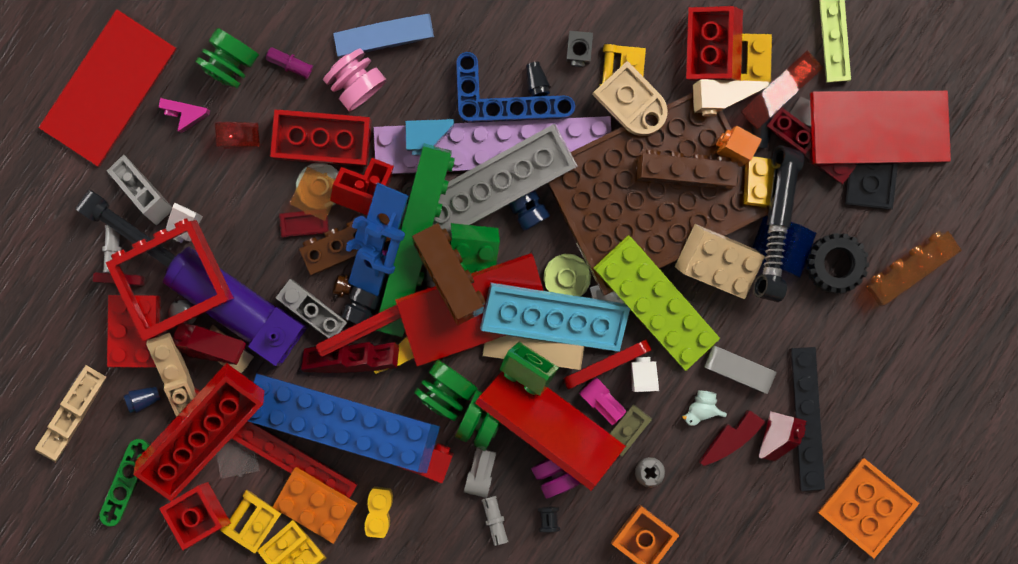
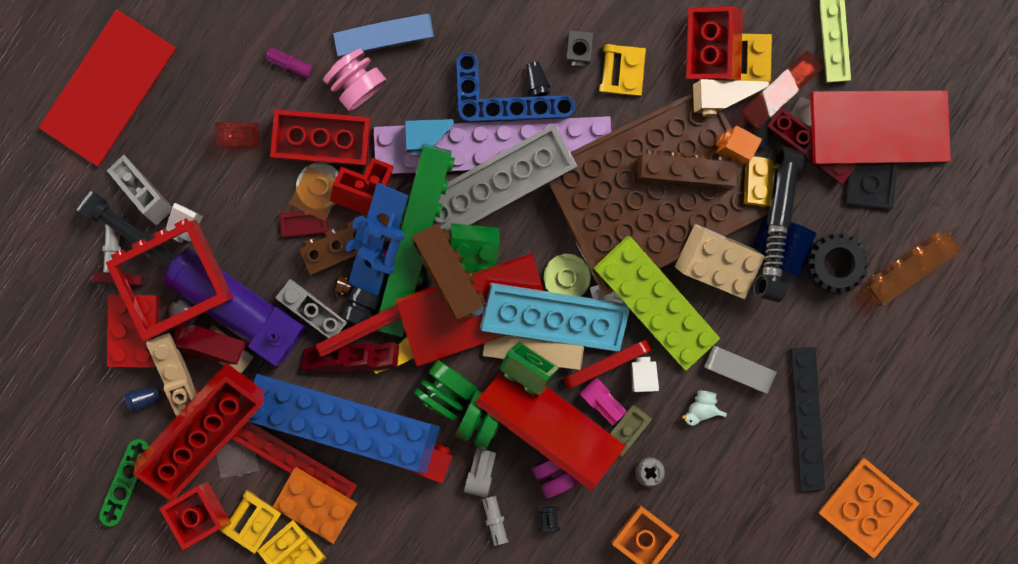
(70, 413): tan slope -> none
(189, 113): dark pink slope -> none
(227, 58): green wheel -> none
(378, 519): yellow brick -> none
(534, 215): dark blue wheel -> none
(631, 99): tan plate -> none
(732, 438): dark red slope -> none
(781, 436): slope -> none

